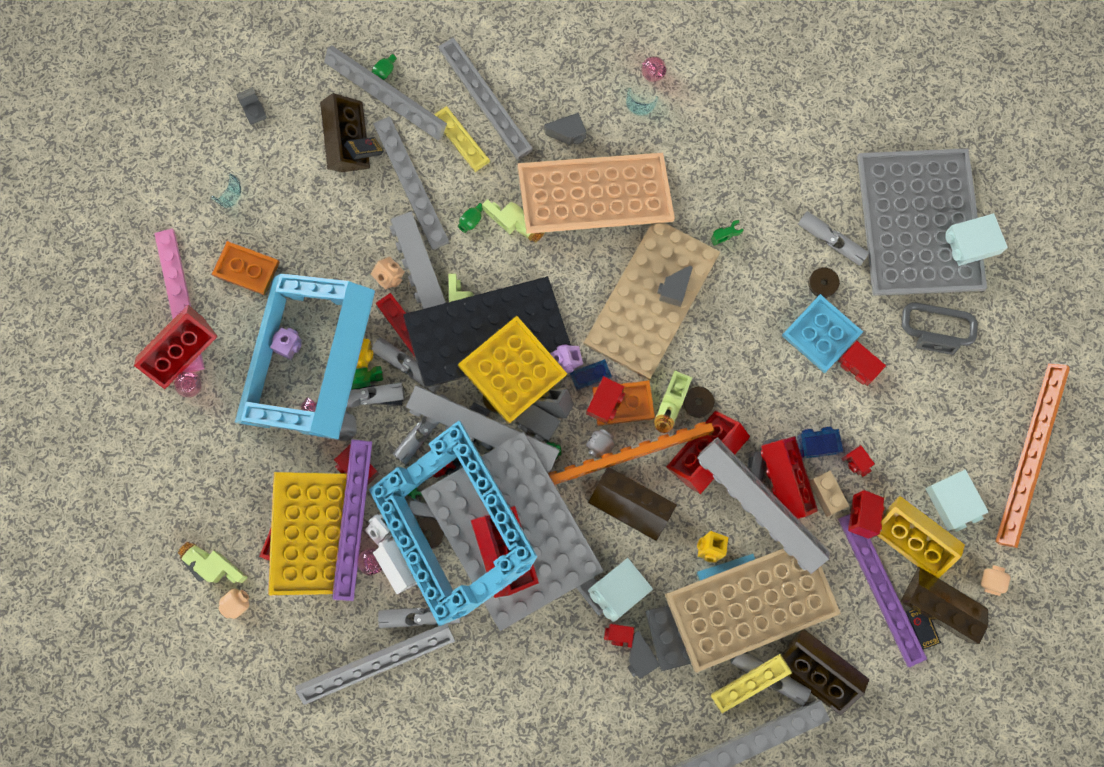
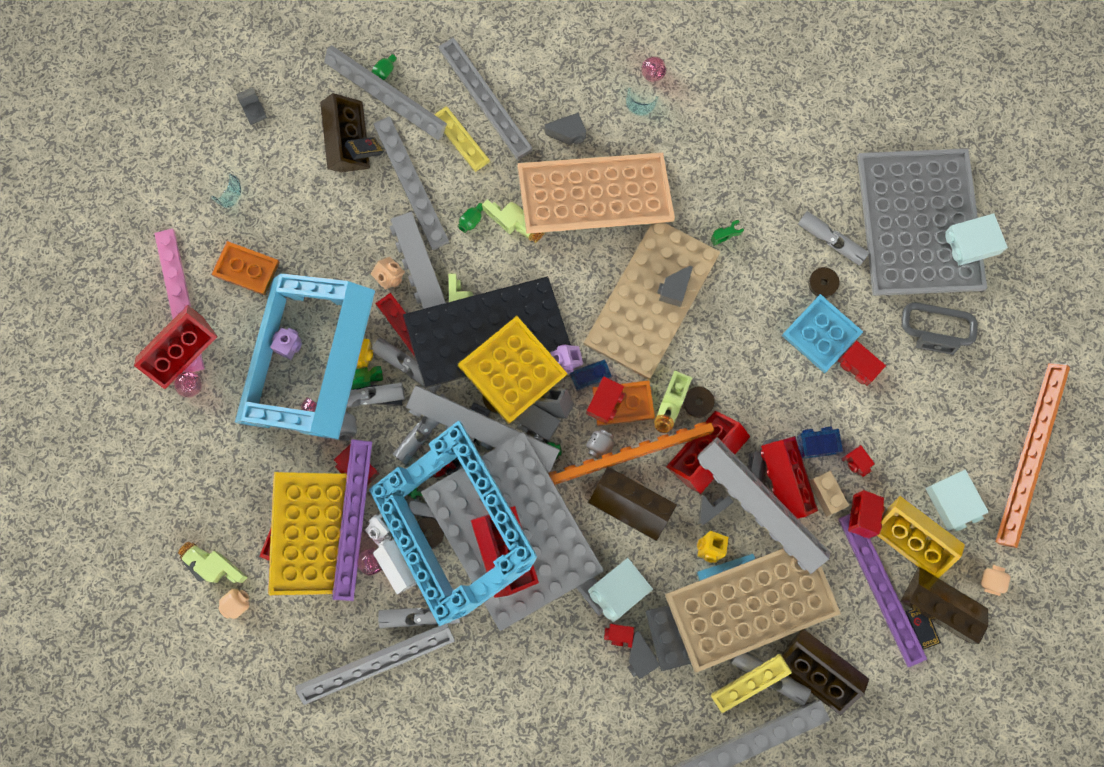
(708, 512): none -> dark grey slope

